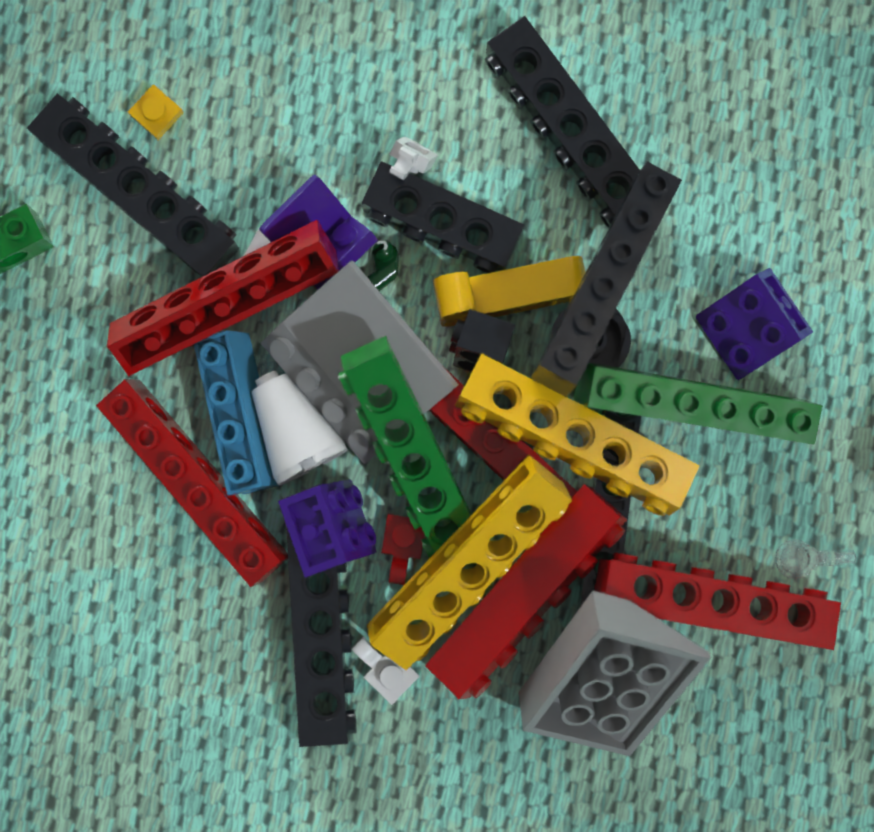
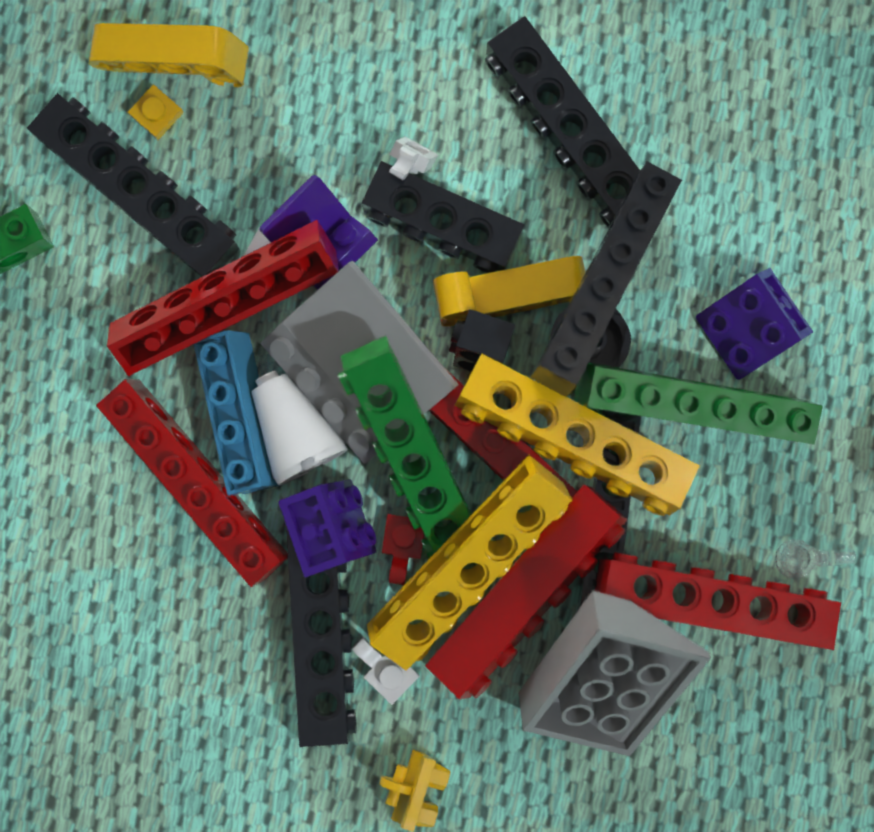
(170, 50): none -> yellow beam
(385, 264): dark green arm -> none
(409, 788): none -> yellow hips

